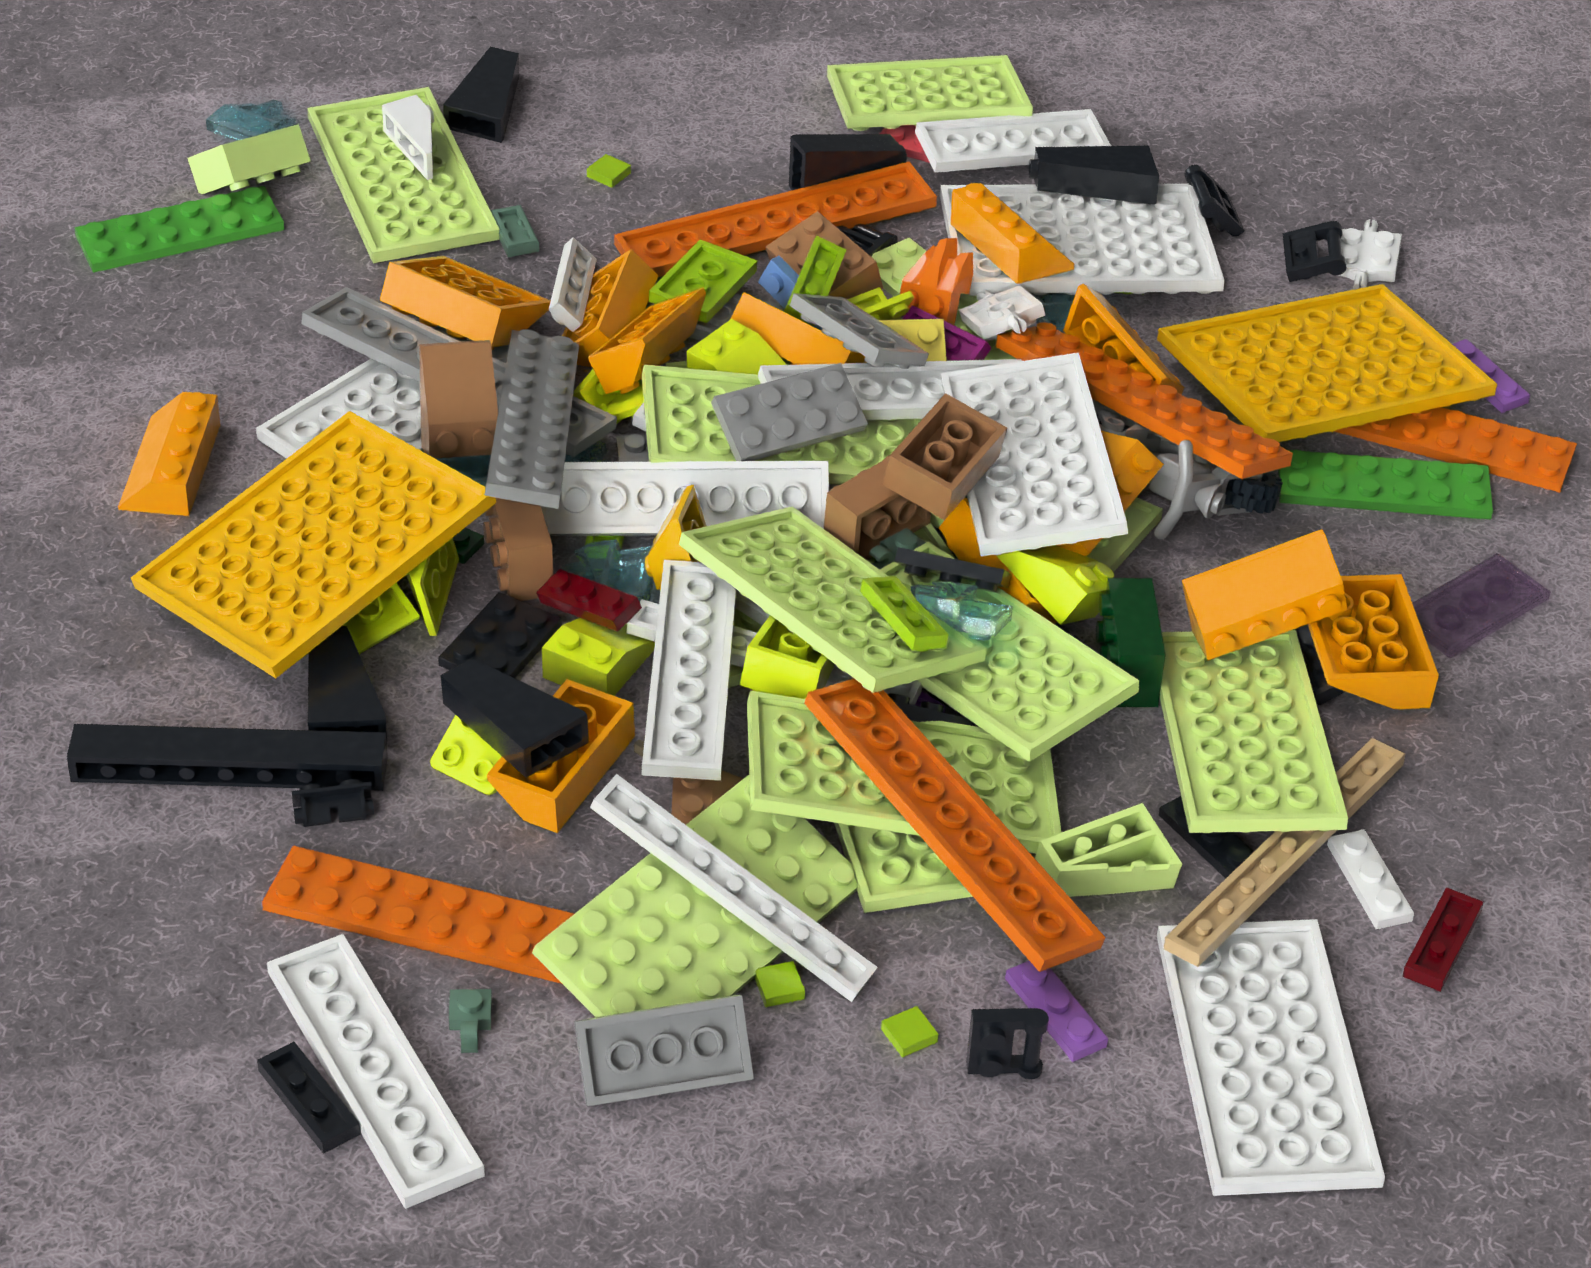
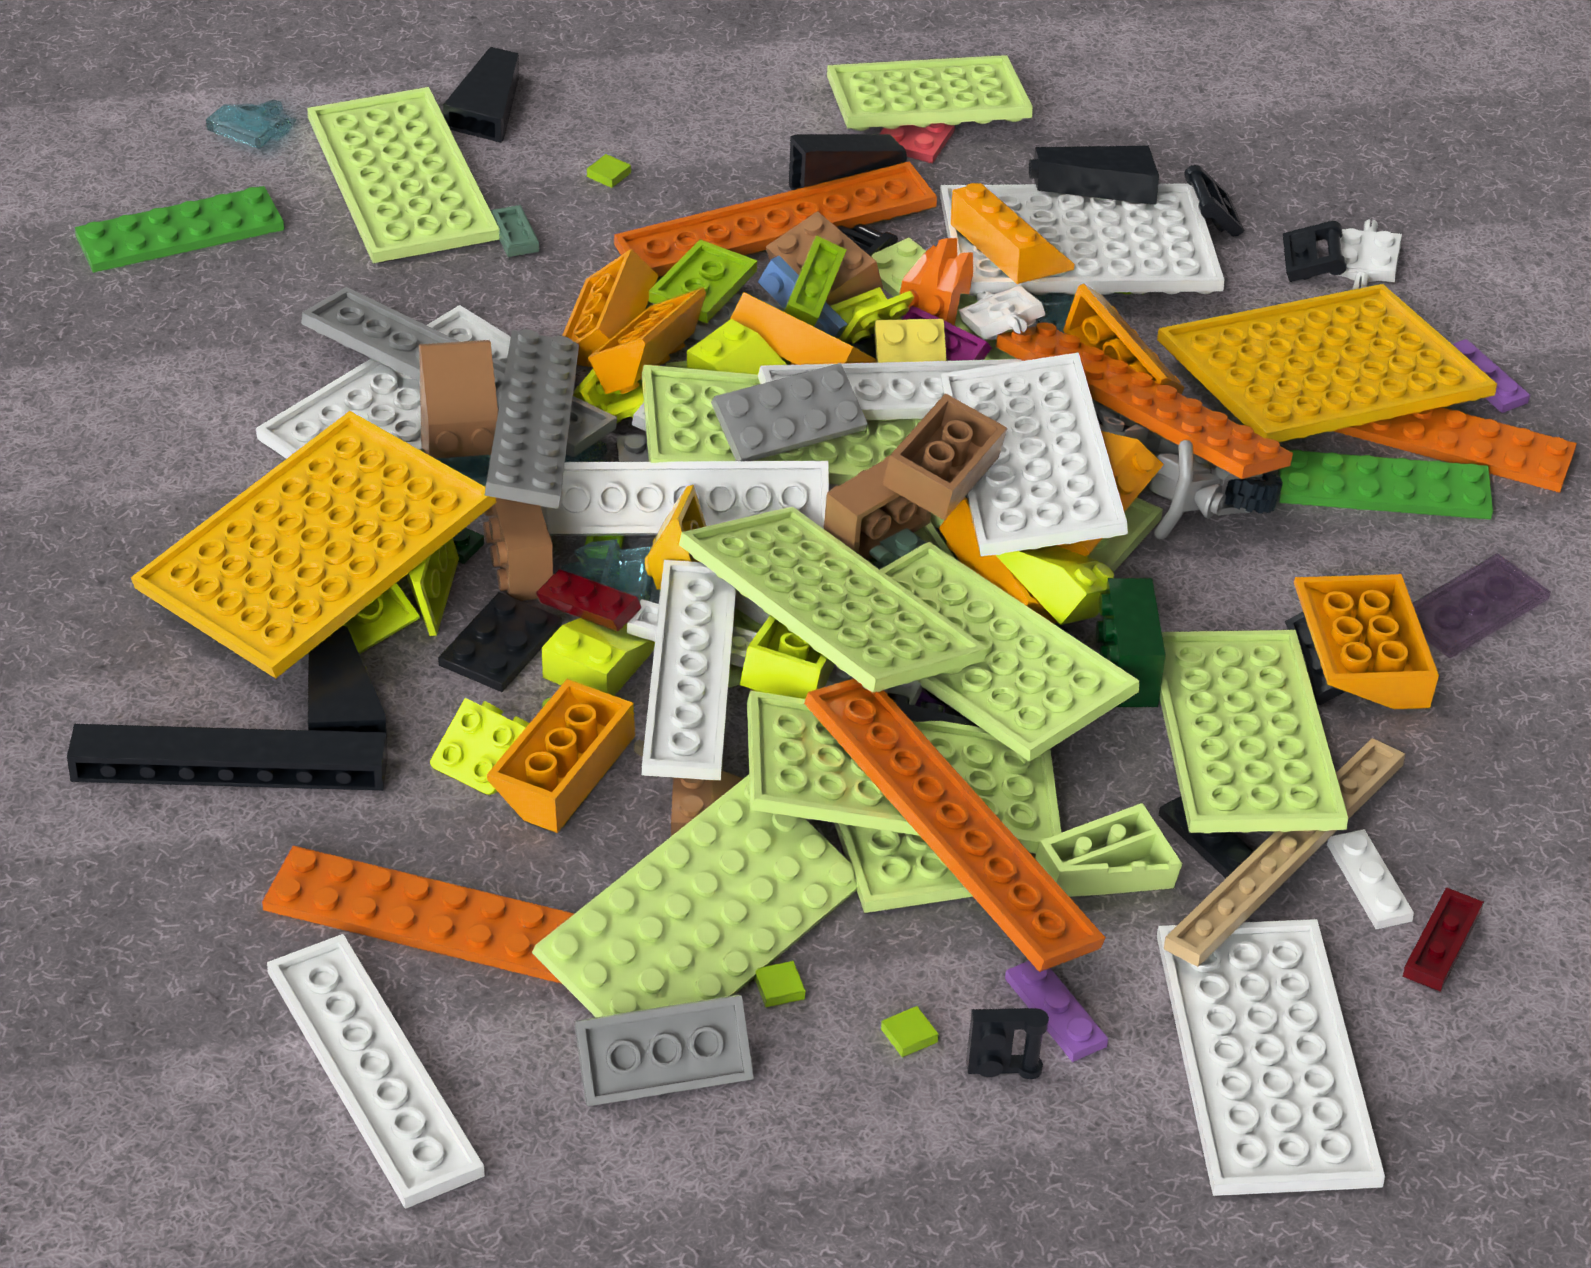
(173, 456): light orange slope -> none
(250, 159): yellowish green wedge -> none
(309, 1097): black plate -> none
(319, 800): black hinge -> none
(410, 128): white slope -> none
(460, 299): light orange slope -> none
(469, 1013): sand green plate -> none
(513, 717): black slope -> none
(572, 285): white plate -> none
(733, 887): white plate -> none
(858, 331): light grey plate -> none
(904, 613): lime plate -> none
(952, 570): black plate -> none
(959, 609): clear light blue plate -> none
(1004, 139): white plate -> none
(1264, 595): light orange slope -> none

